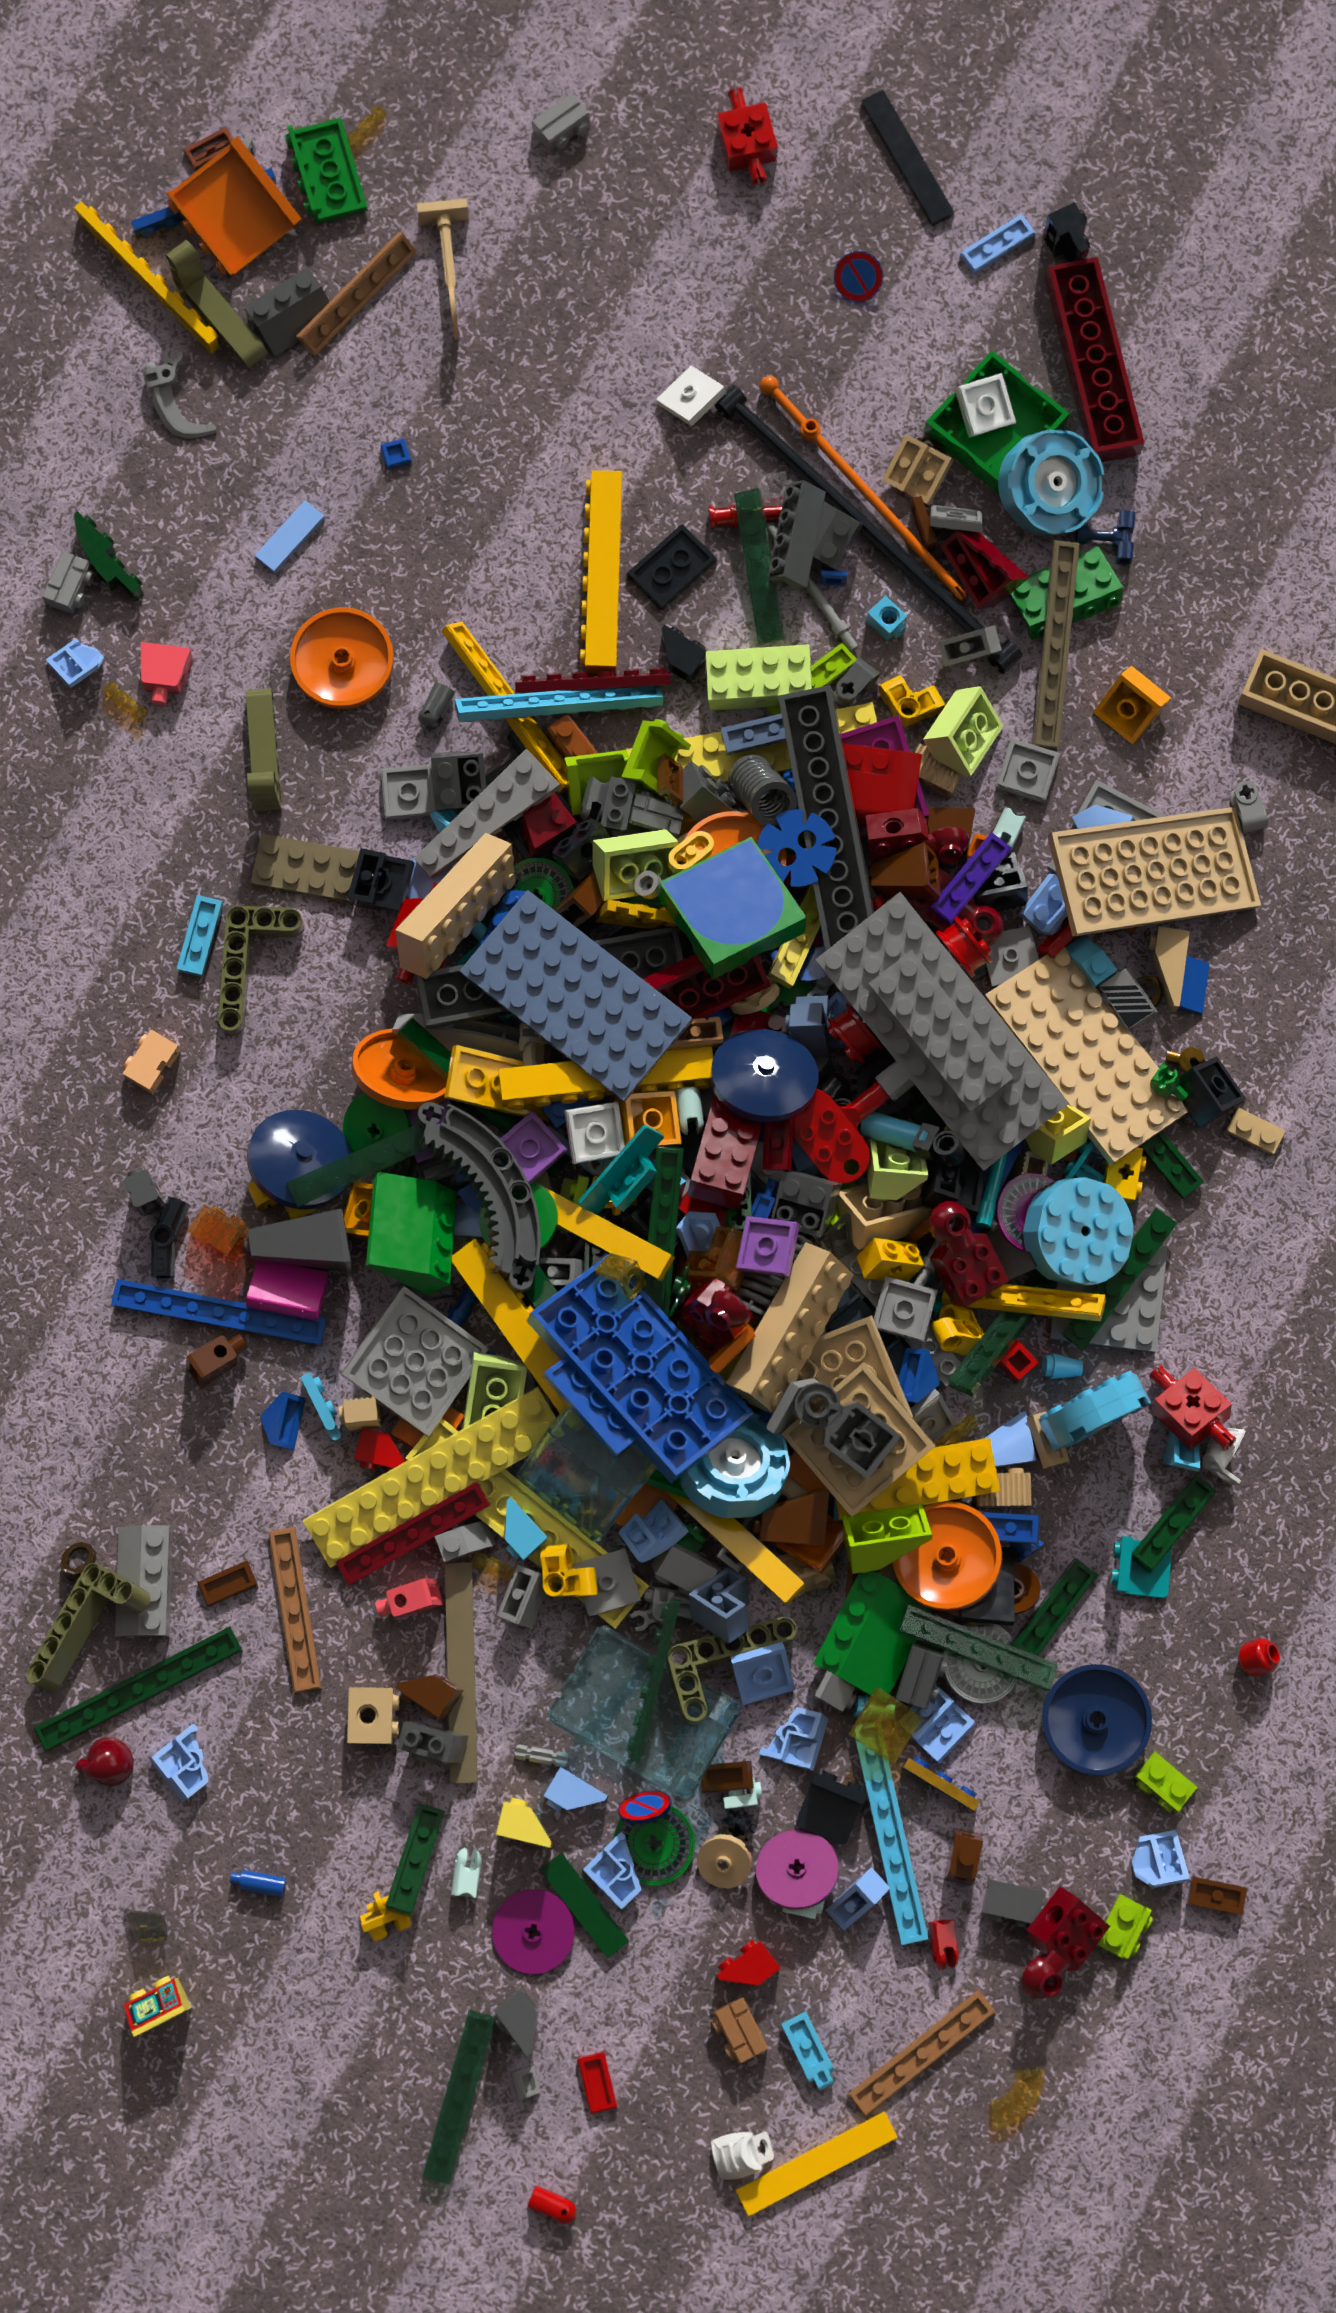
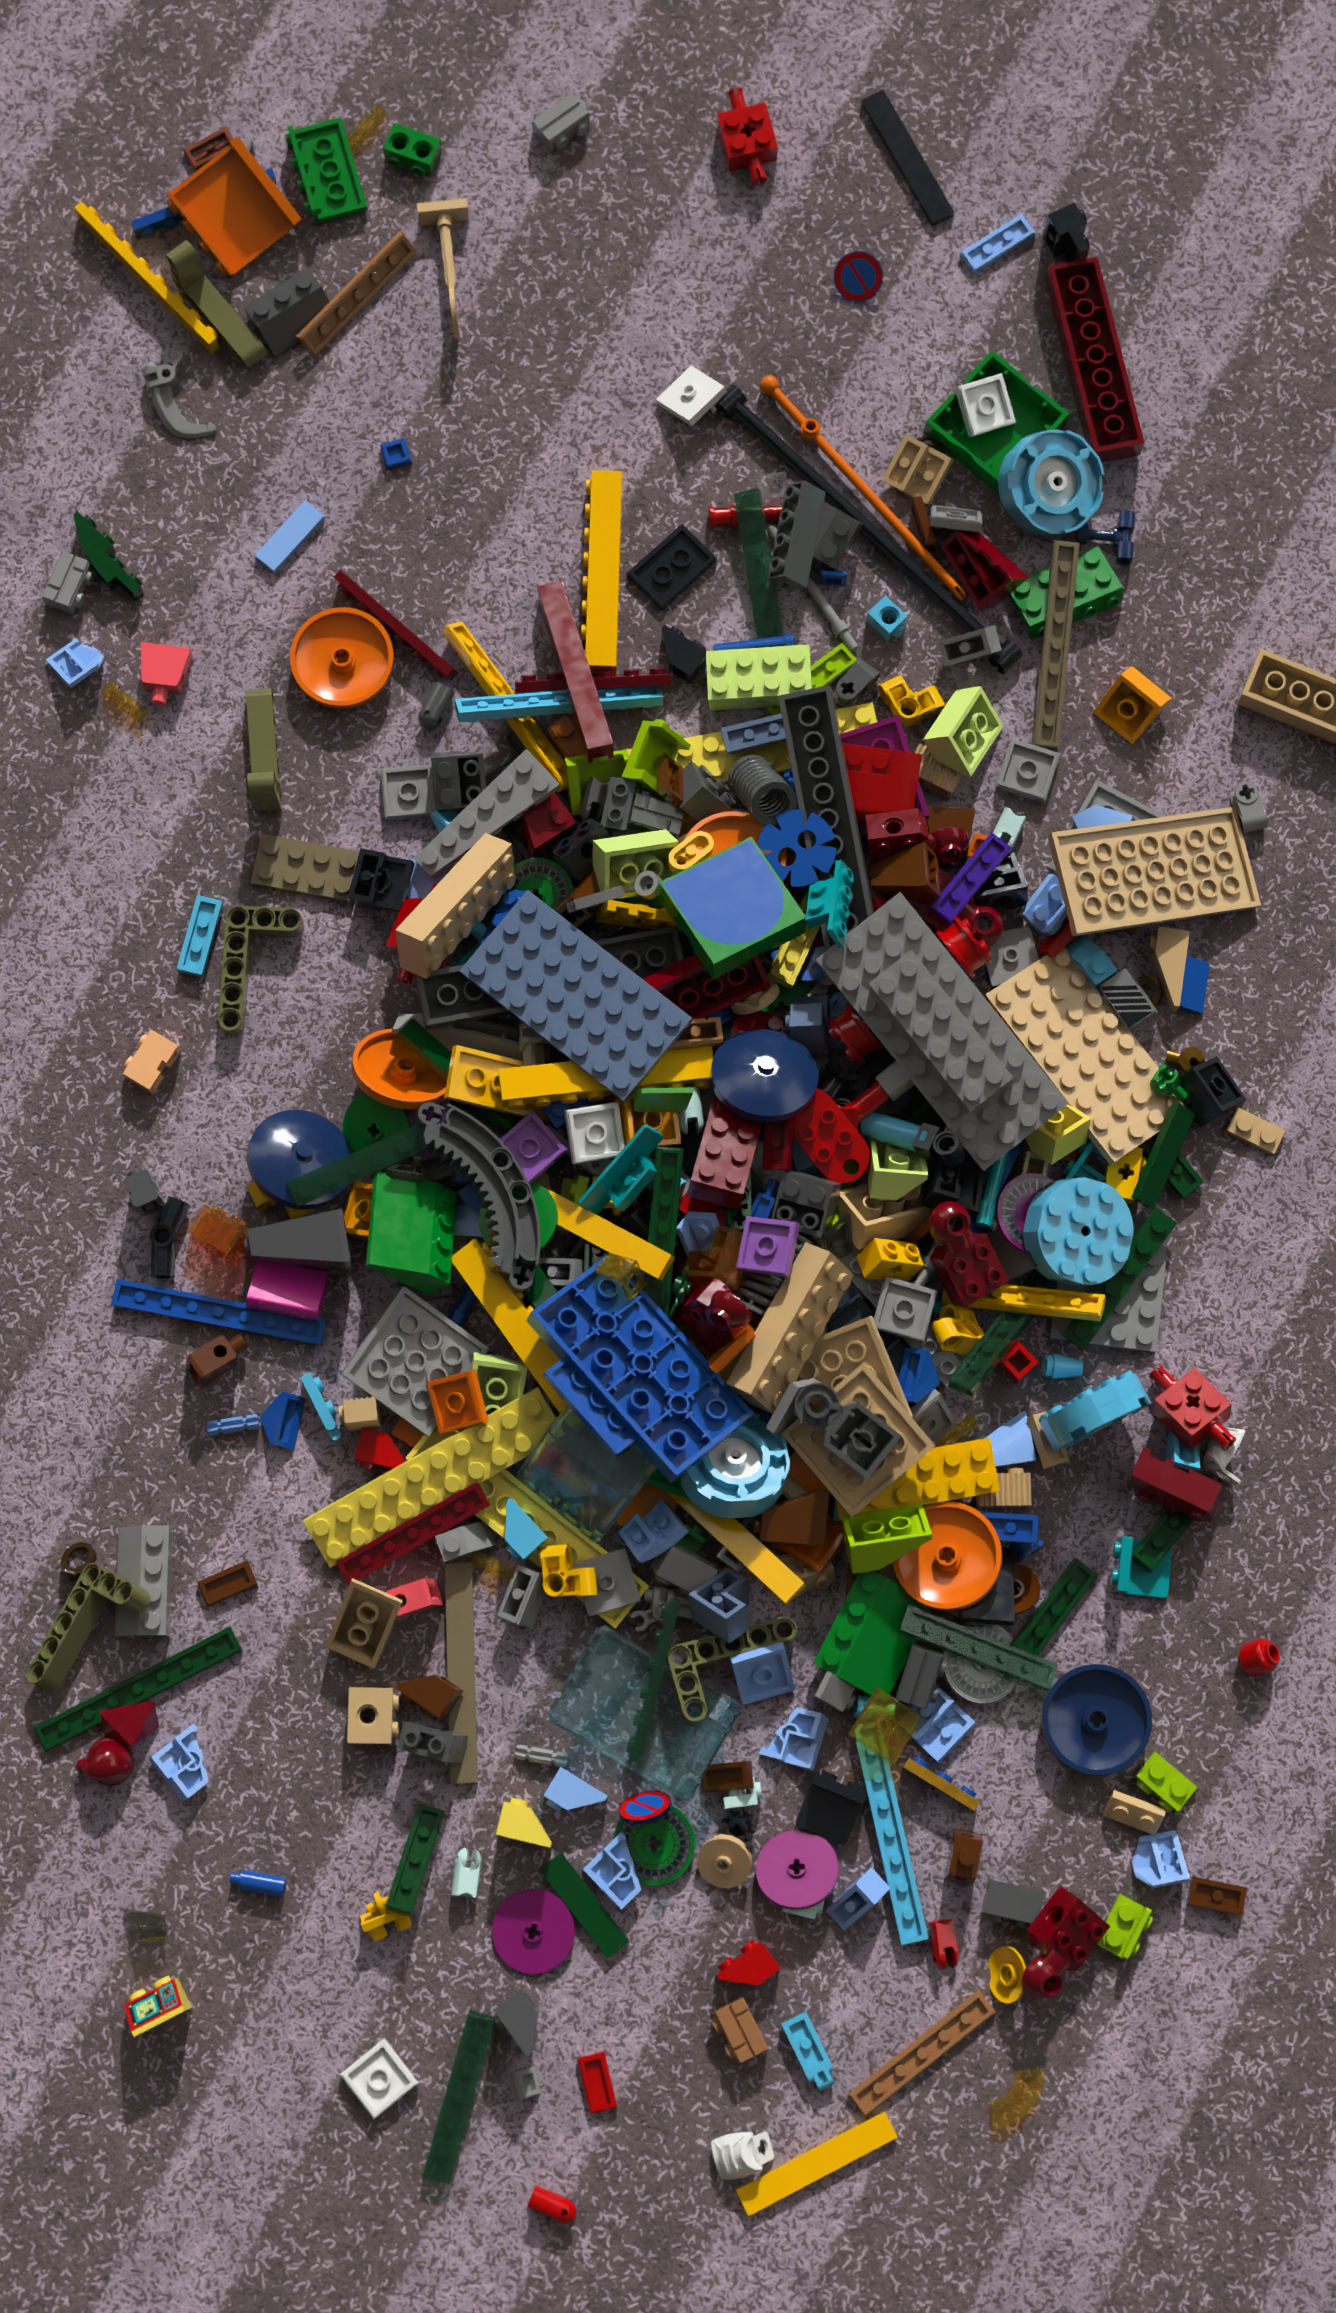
(130, 1722): none -> dark red slope
(232, 1425): none -> medium blue axle
(295, 1610): medium nougat tile -> none
(364, 1623): none -> tan slope
(379, 2078): none -> white plate
(386, 619): none -> dark red plate
(410, 1170): none -> clear smoke piece
(415, 145): none -> green brick
(457, 1401): none -> orange tile
(575, 671): none -> dark red tile
(595, 899): none -> dark grey tile
(662, 1099): none -> bright green slope
(787, 640): none -> blue axle
(830, 903): none -> teal bracket
(1006, 1974): none -> yellow dish
(1134, 1812): none -> tan plate
(1163, 1155): none -> dark green tile
(1175, 1489): none -> dark red wedge

